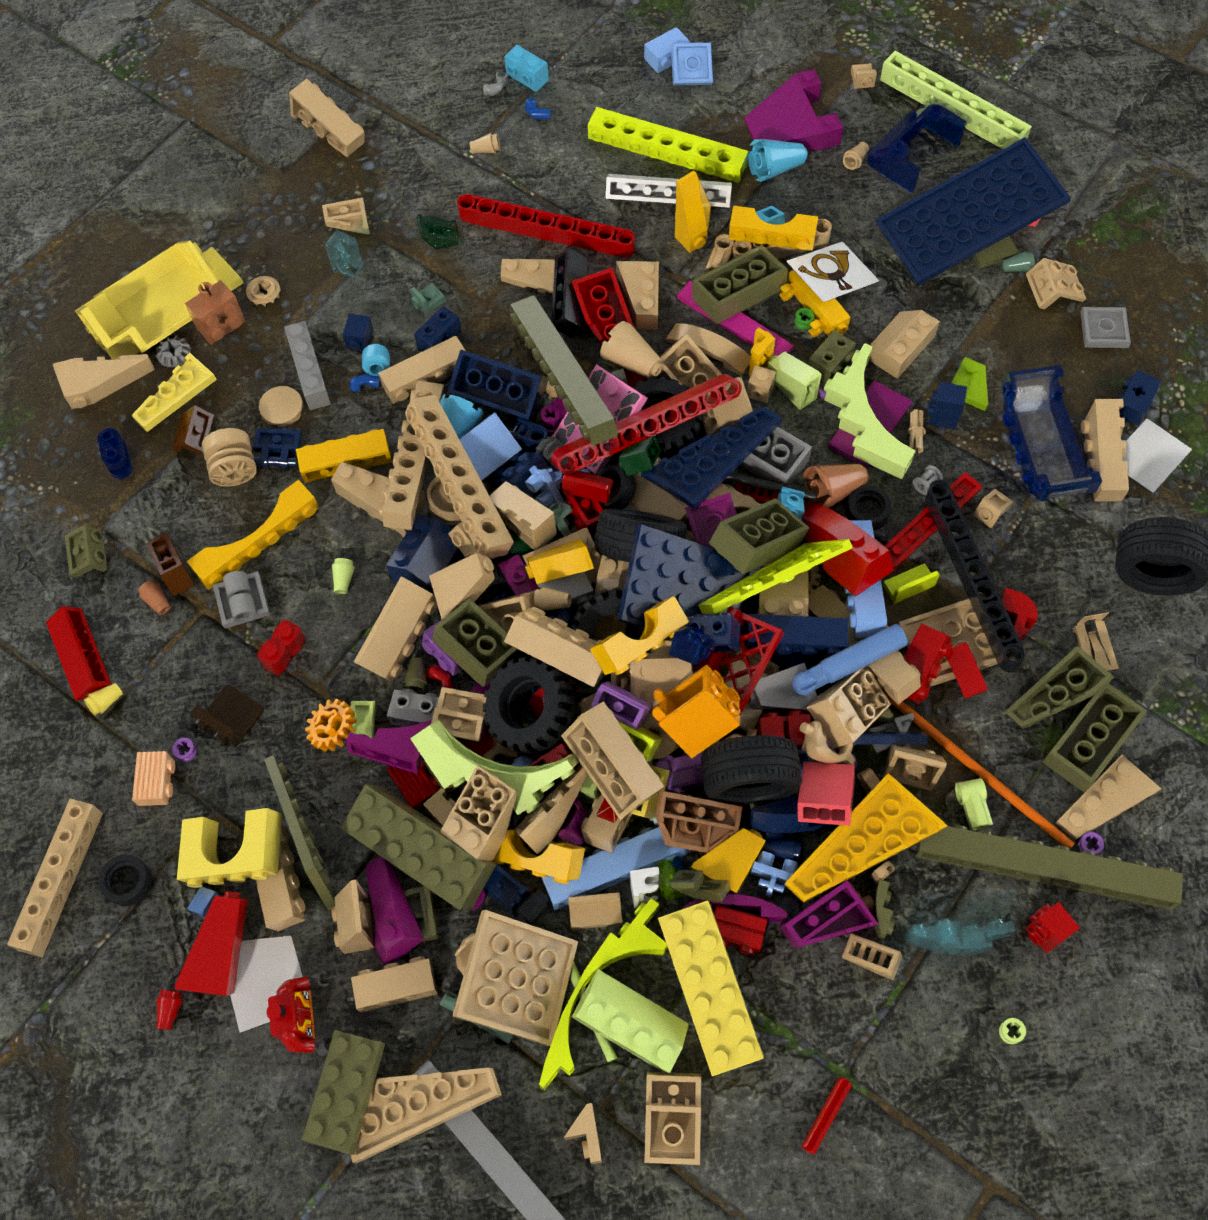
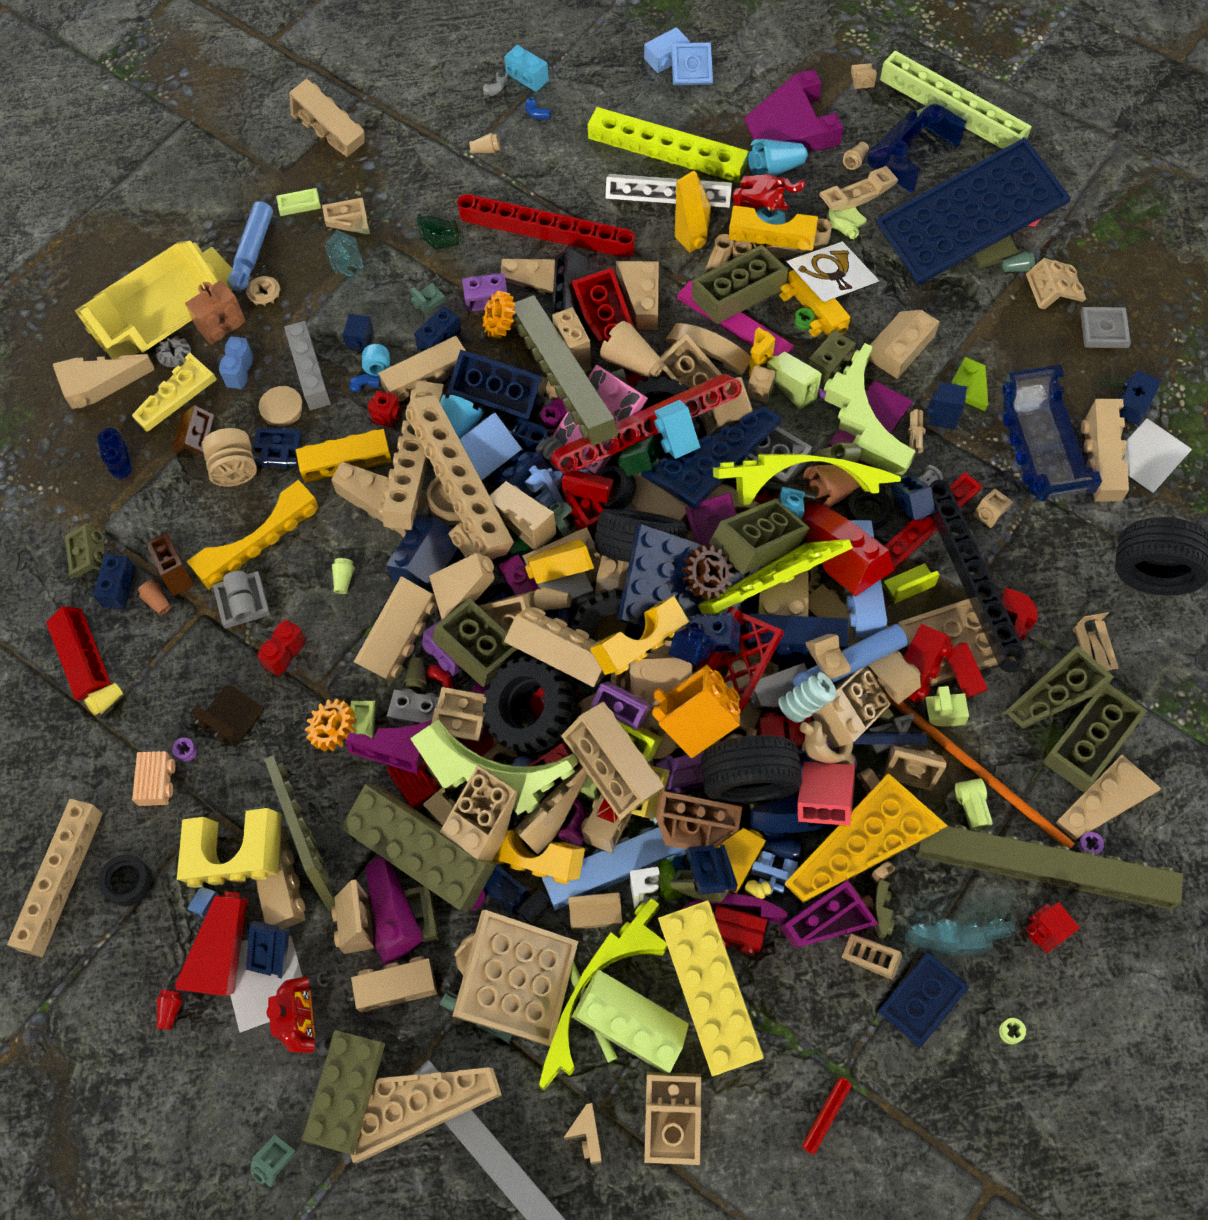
(114, 581): none -> dark blue brick
(236, 362): none -> medium blue brick
(250, 245): none -> medium blue piece
(267, 949): none -> dark blue plate
(271, 1160): none -> sand green bracket
(298, 202): none -> yellowish green tile
(384, 409): none -> red brick
(479, 290): none -> medium lavender brick
(498, 314): none -> light orange gear
(574, 336): none -> tan window
(677, 429): none -> medium azure brick
(707, 572): none -> reddish brown gear
(711, 869): none -> dark blue plate
(753, 476): none -> neon yellow slope
(757, 890): none -> light yellow arm
(765, 192): none -> red animal
(808, 698): none -> light aqua piece
(828, 655): none -> tan slope
(844, 451): none -> olive piece
(846, 221): none -> yellowish green arm
(860, 192): none -> tan slope
(913, 497): none -> dark blue brick
(923, 999): none -> dark blue tile
(947, 708): none -> yellowish green brick

